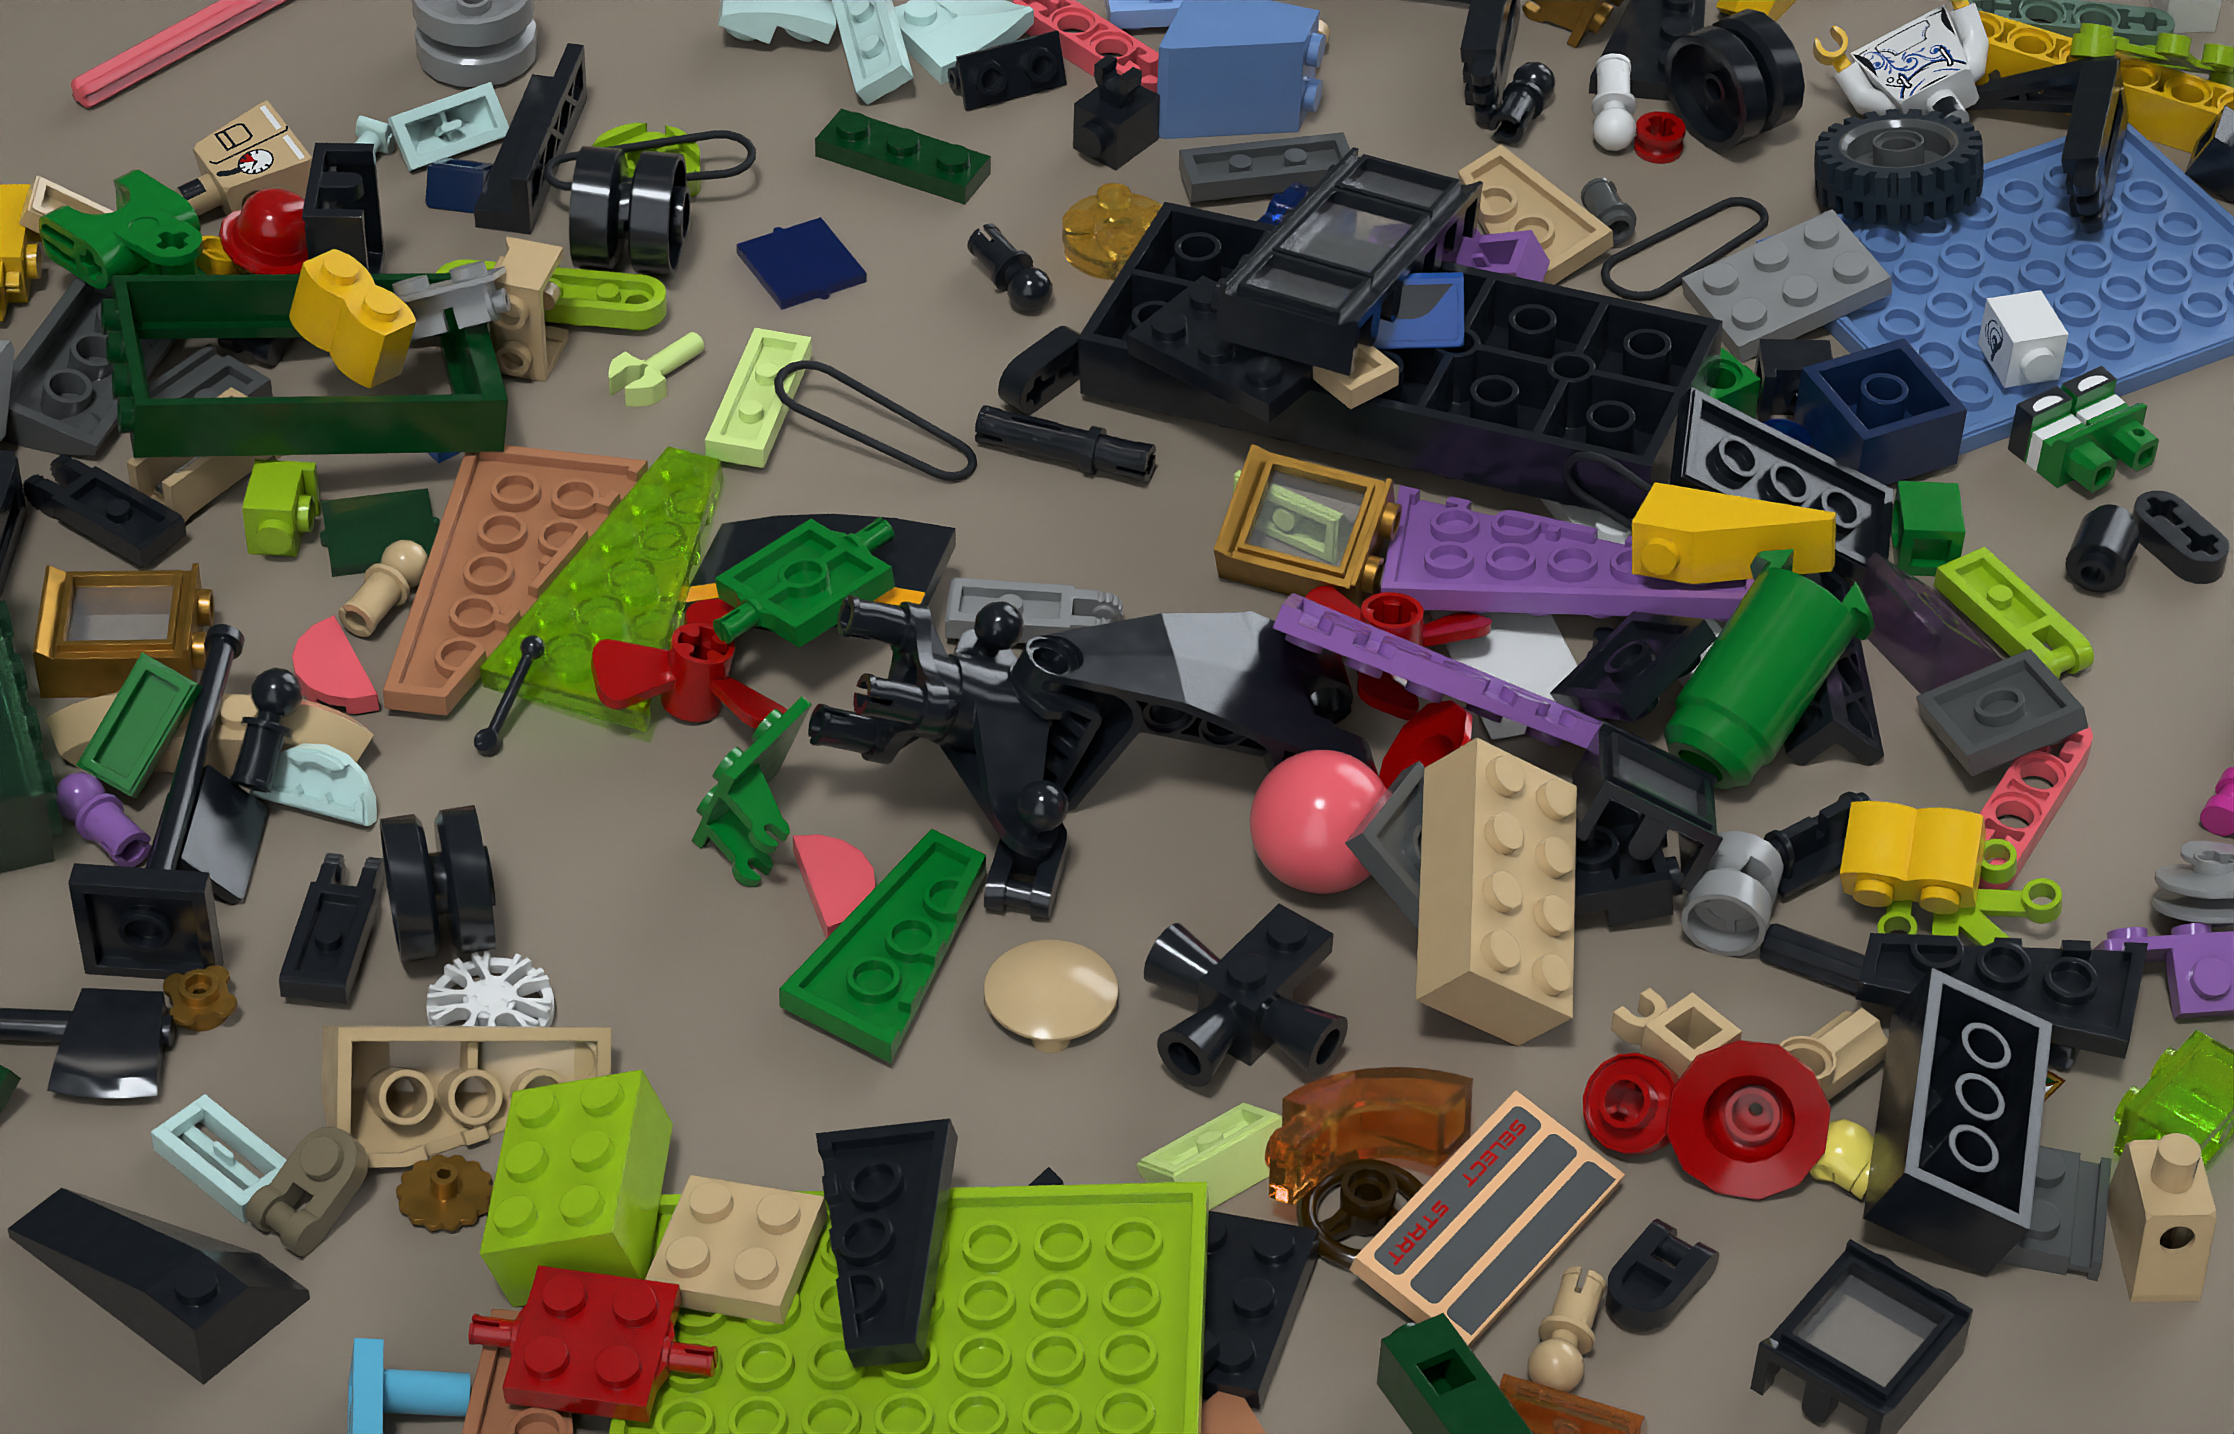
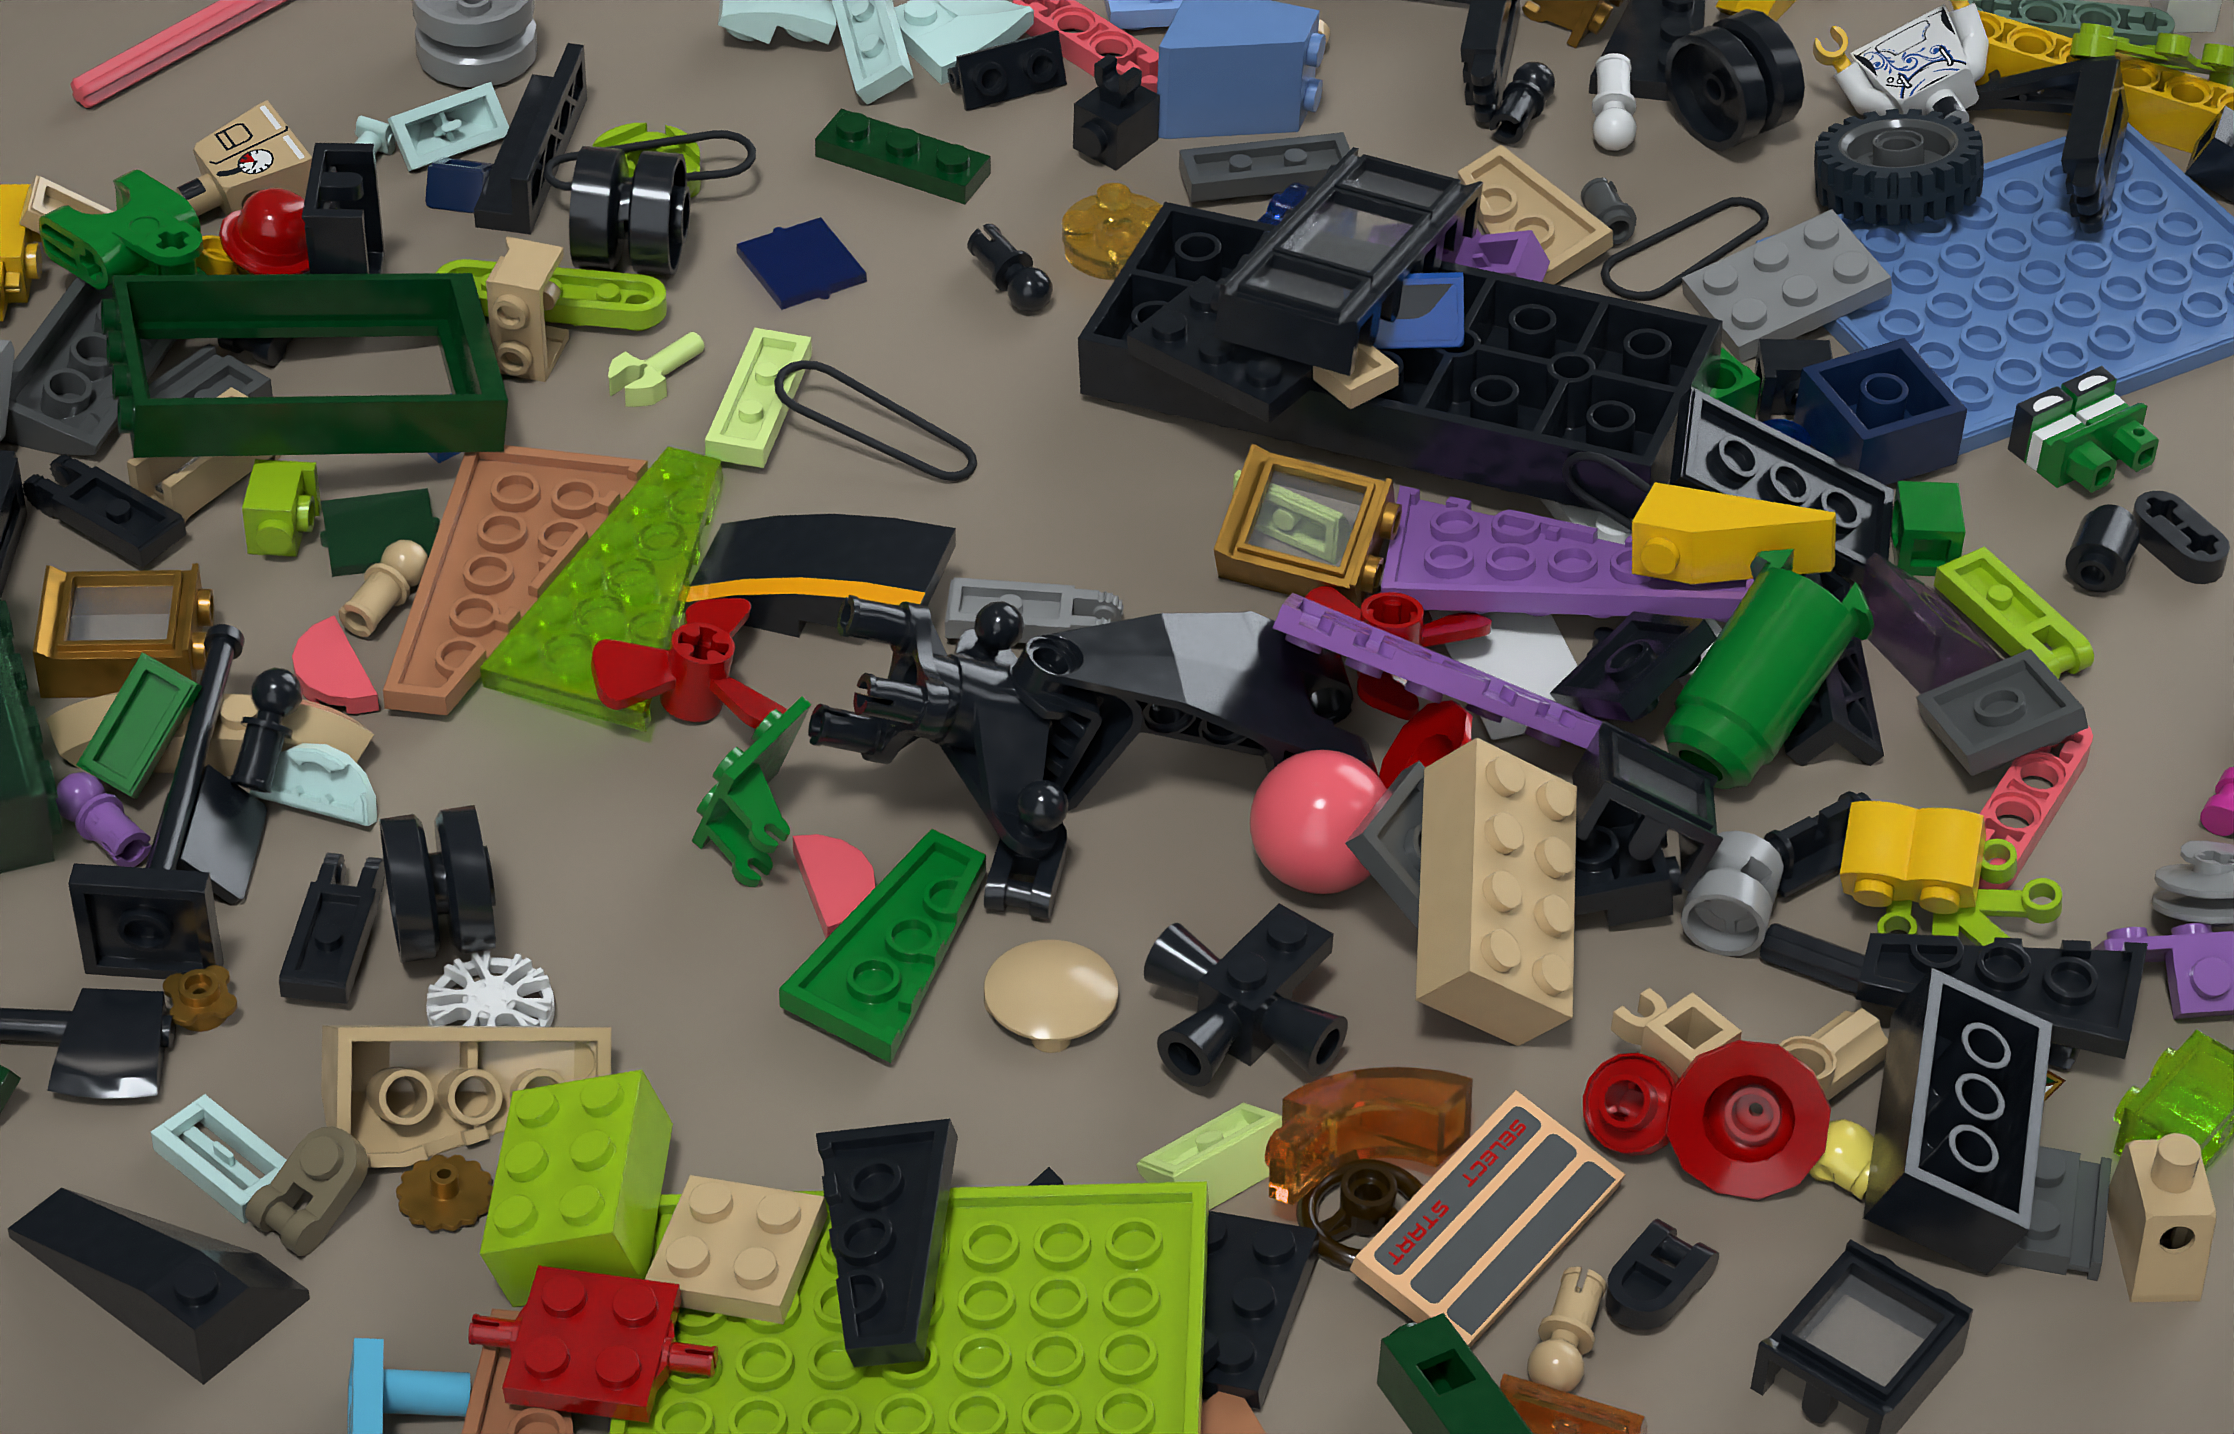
(352, 318): yellow brick -> none
(468, 291): light grey hinge -> none
(488, 740): black hinge -> none
(802, 581): green plate -> none
(1041, 371): black beam -> none
(1048, 439): black pin -> none
(1659, 137): red bush -> none
(2022, 338): white brick -> none

